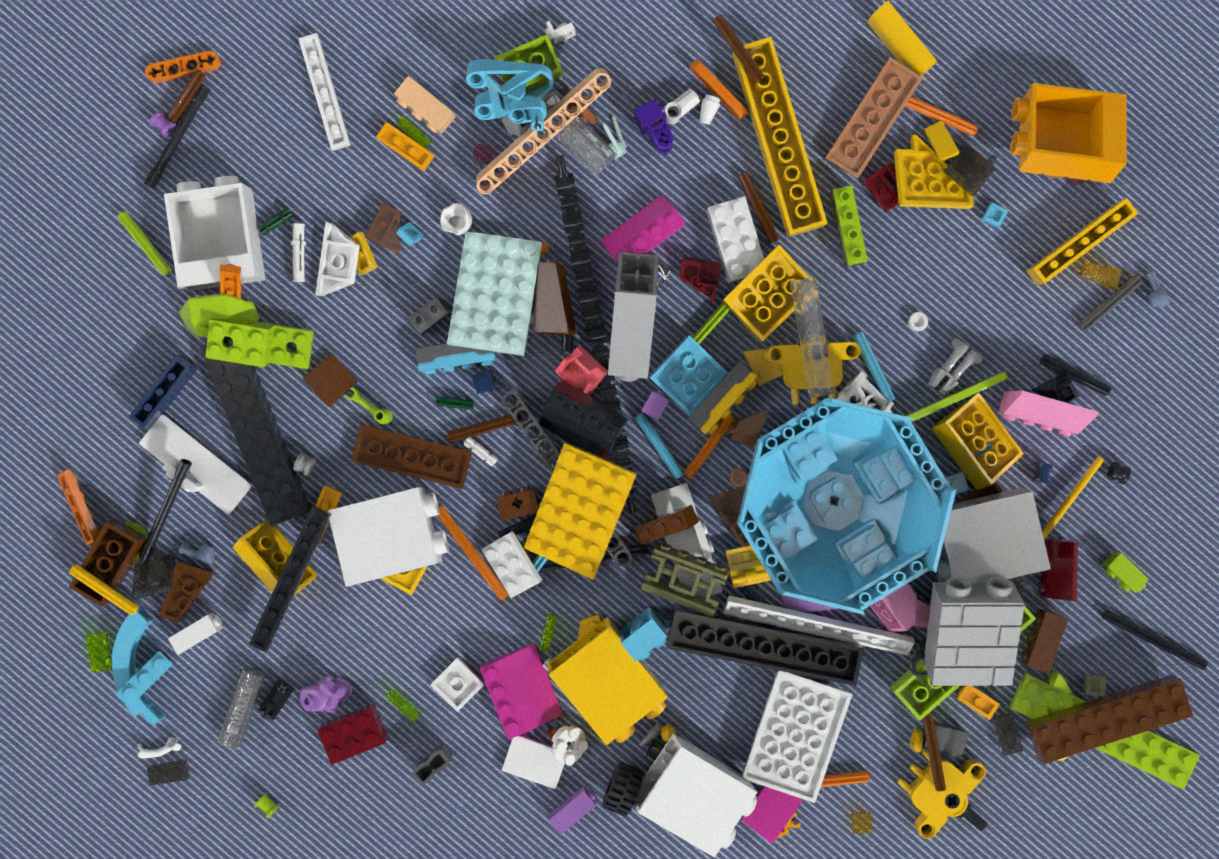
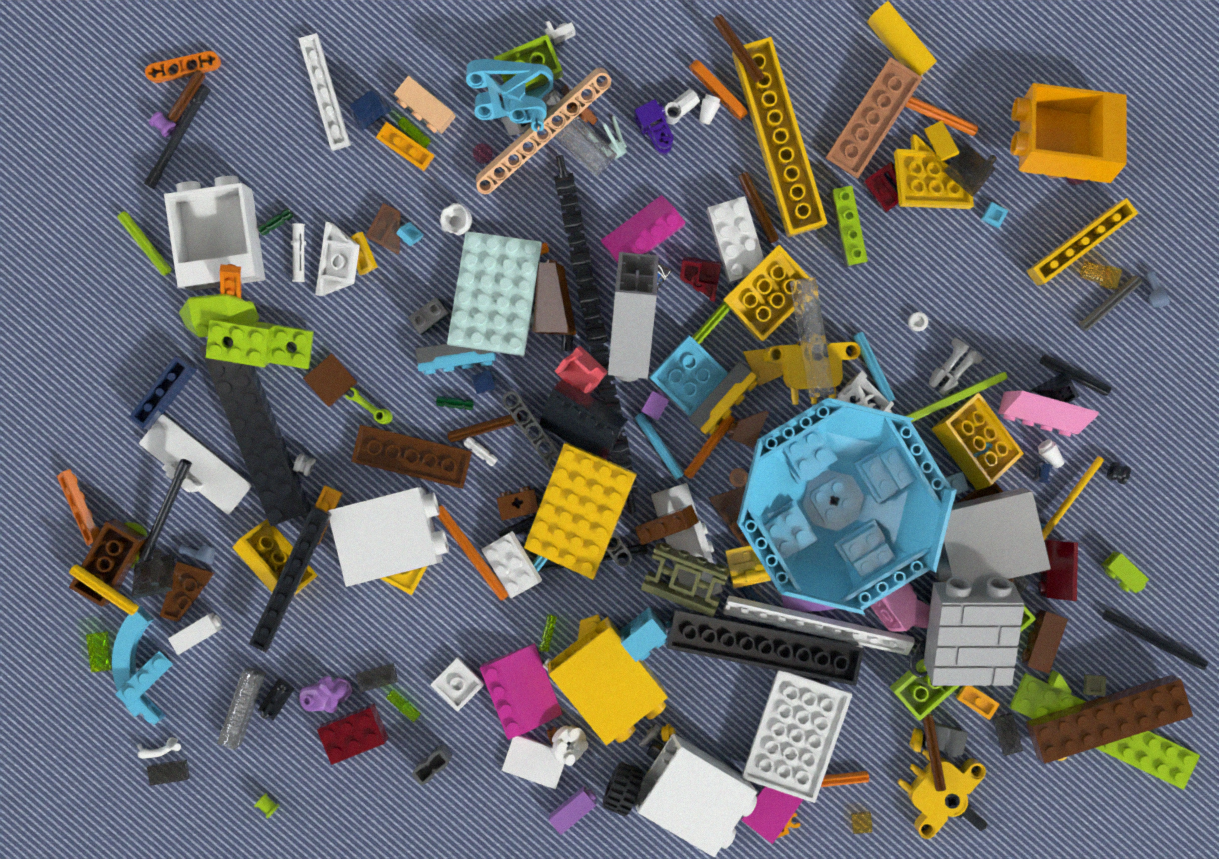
(369, 109): none -> dark blue torso
(377, 677): none -> clear smoke plate
(1051, 453): none -> white cone

